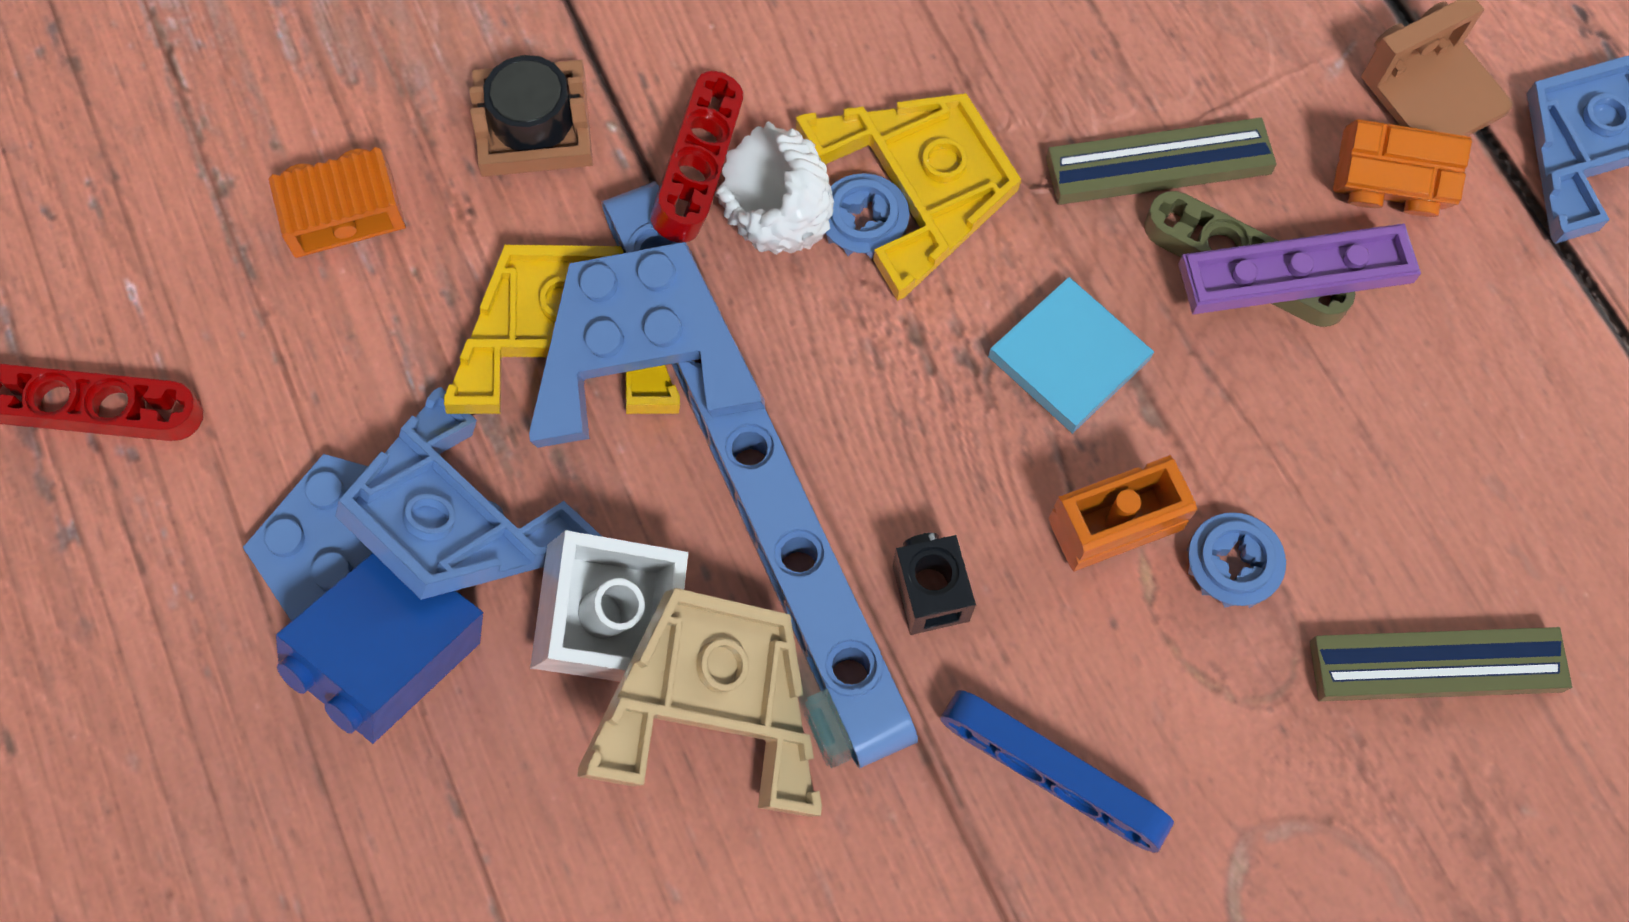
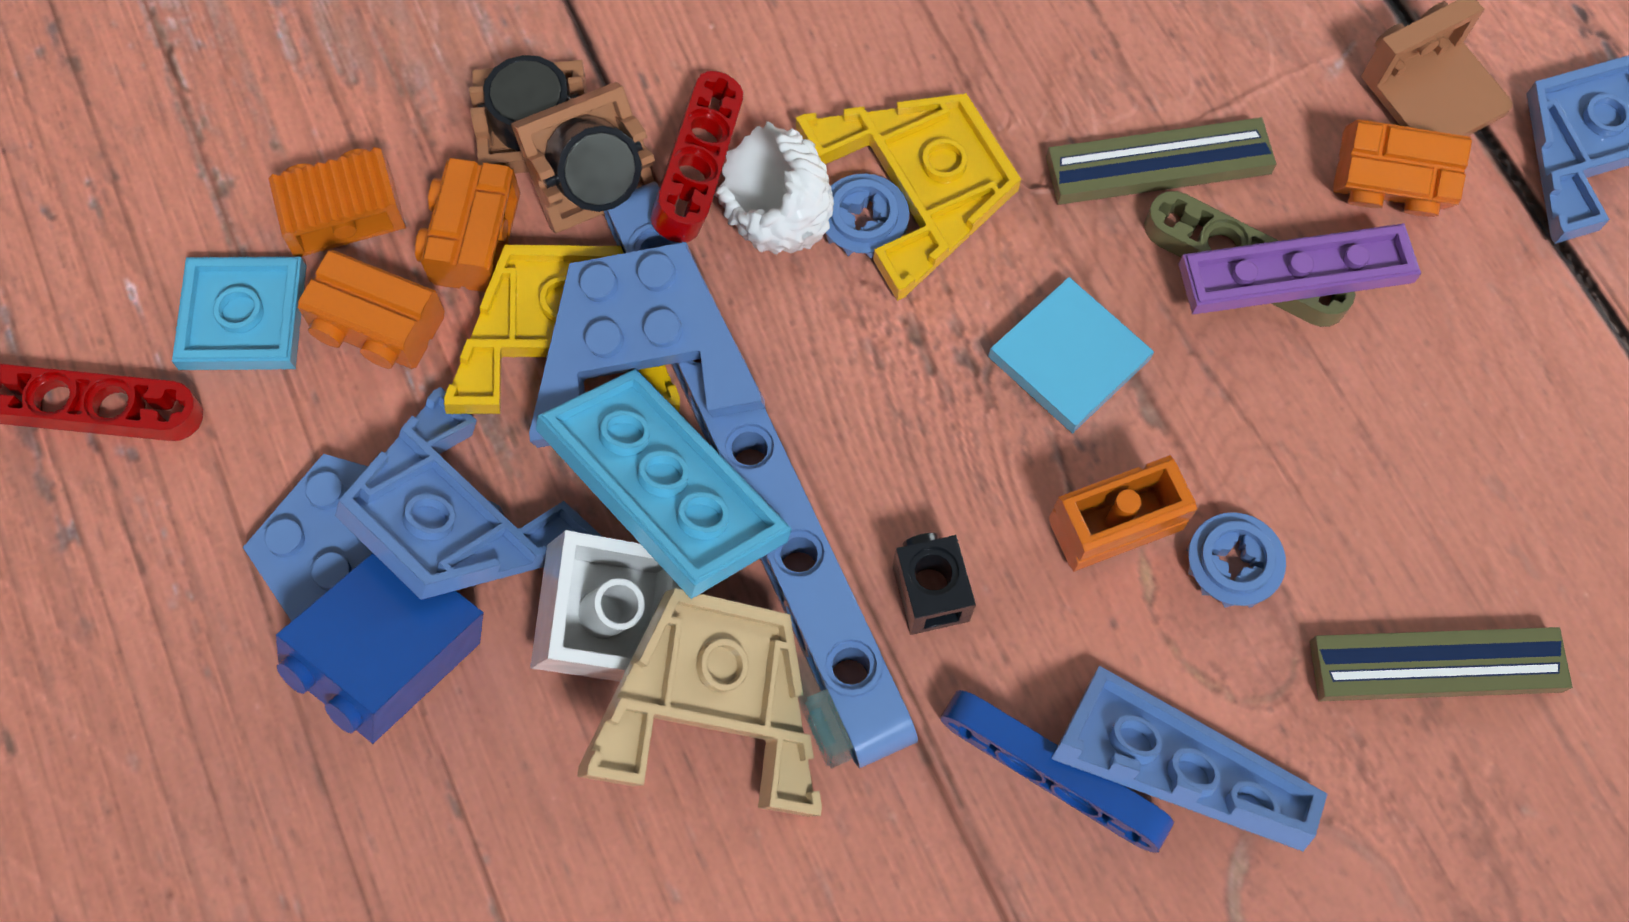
(239, 313): none -> medium azure tile
(371, 311): none -> orange brick
(468, 223): none -> orange brick
(584, 155): none -> piece
(663, 482): none -> medium azure tile
(1173, 757): none -> medium blue wing

